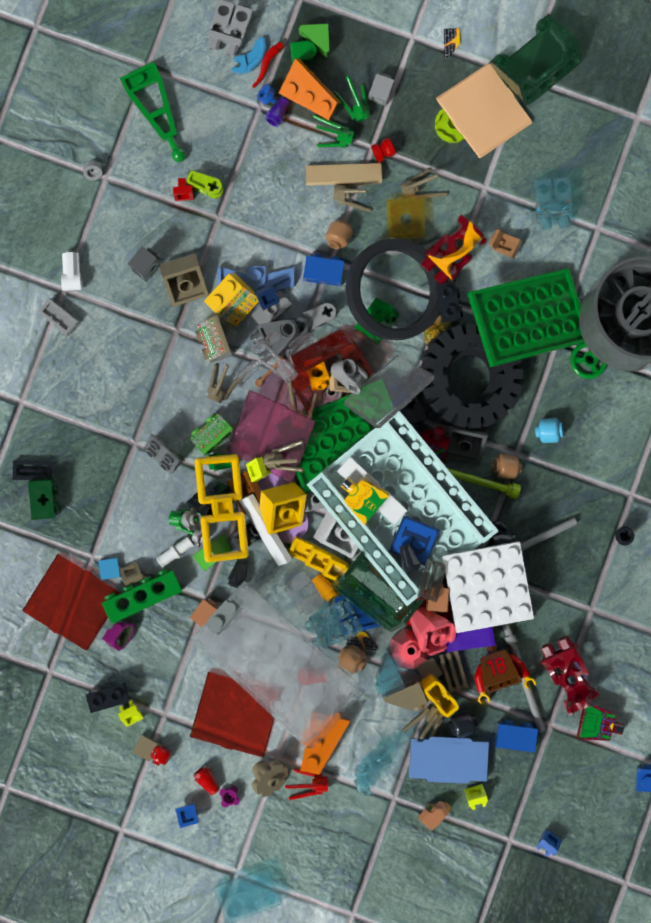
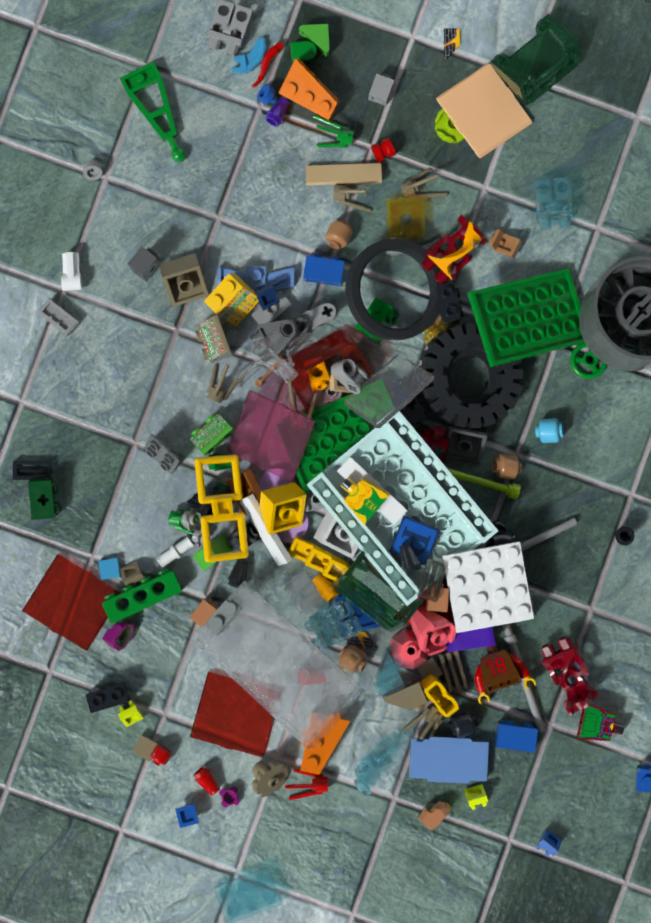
(182, 191): red tile -> none
(203, 183): lime piece -> none
(257, 469): neon yellow tile -> none
(276, 460): dark tan plant -> none
(361, 110): green plant -> none

